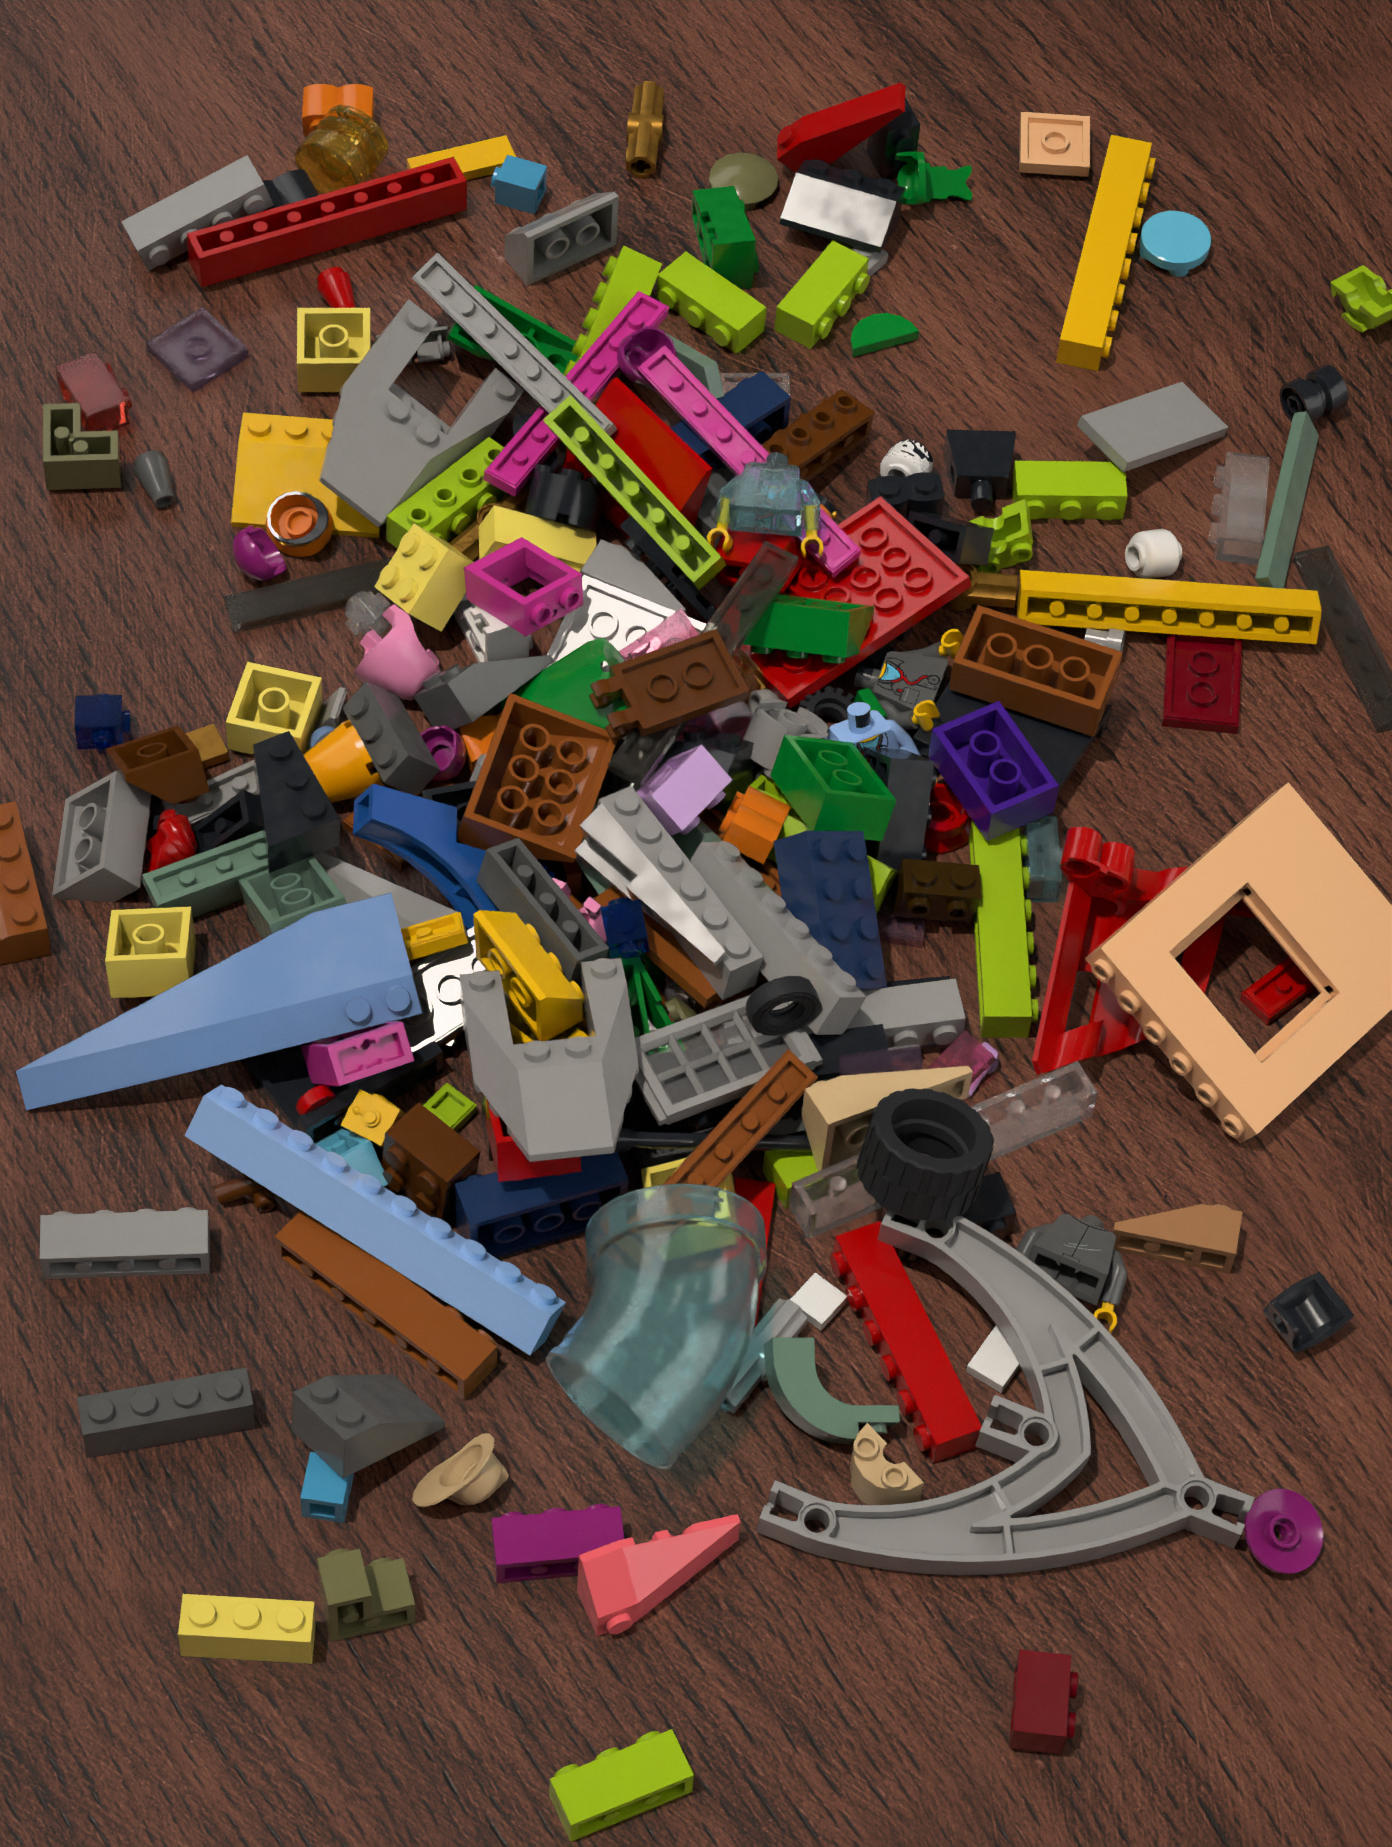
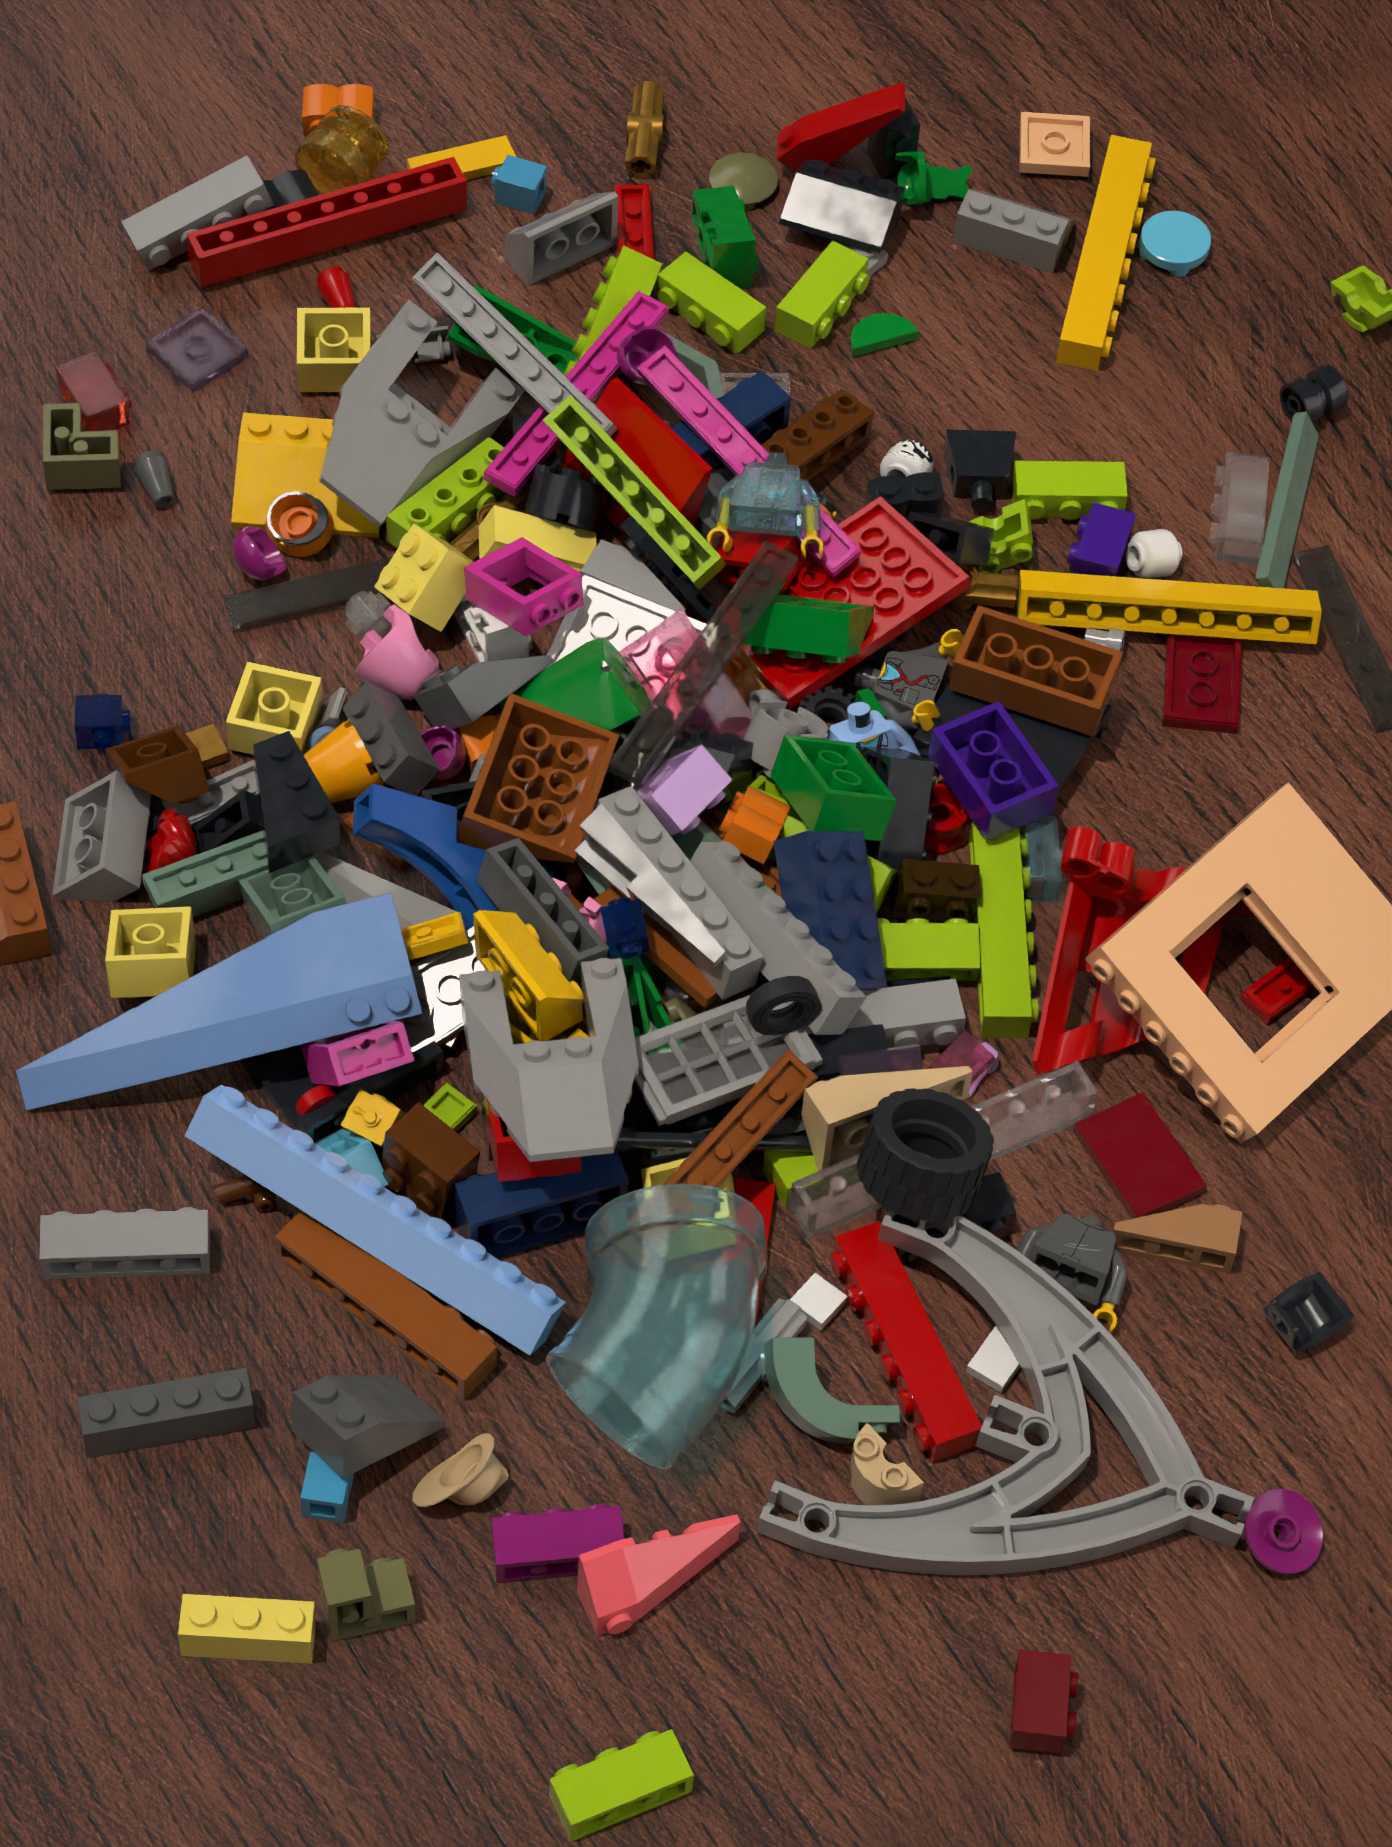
(634, 219): none -> red tile
(670, 685): reddish brown tile -> none
(930, 949): none -> lime brick
(1012, 230): none -> light grey slope
(1102, 541): none -> dark purple brick
(1139, 1157): none -> dark red tile
(1152, 426): light grey tile -> none

